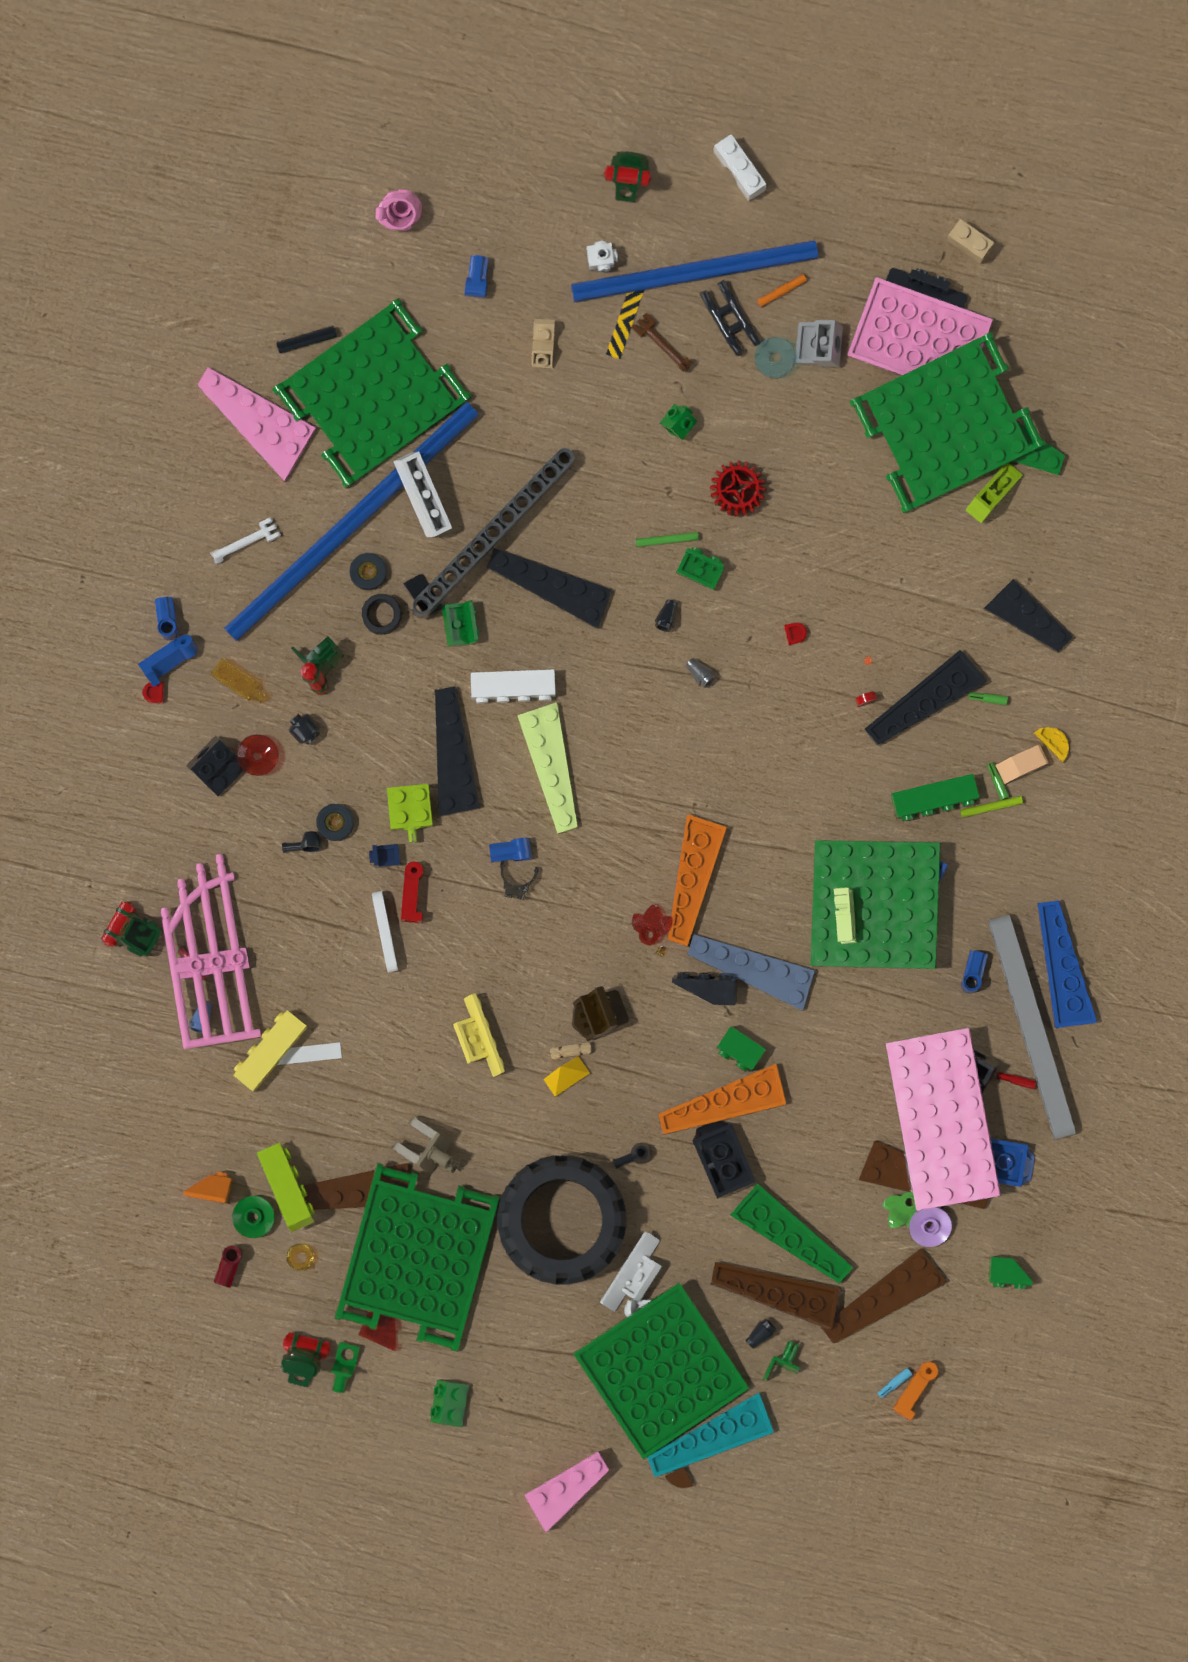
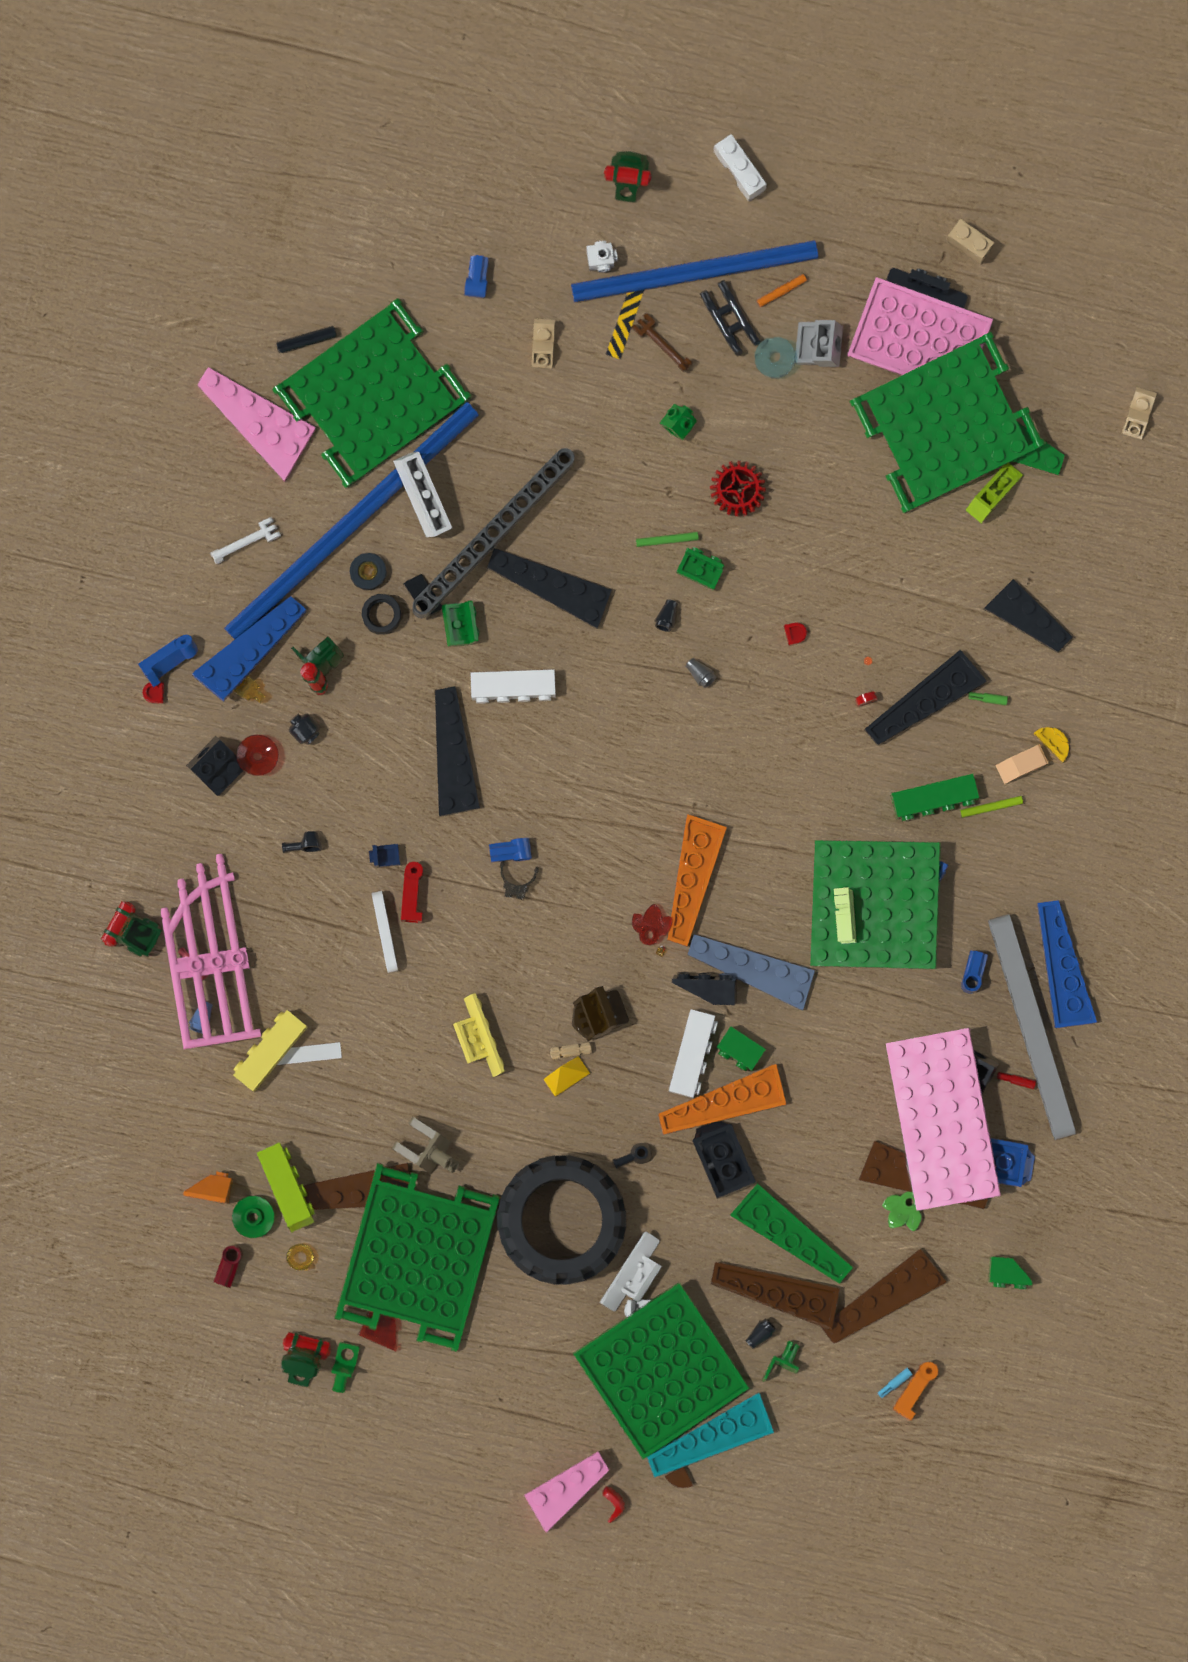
(166, 616): blue piece -> none
(238, 659): none -> blue wing
(343, 829): black bush -> none
(399, 210): bright pink helmet -> none
(409, 809): lime plate -> none
(449, 1403): green bracket -> none
(547, 750): yellowish green wing -> none
(616, 1500): none -> red hair
(692, 1053): none -> white brick
(934, 1234): lavender dish -> none
(997, 780): bright green pin -> none
(1139, 413): none -> tan slope

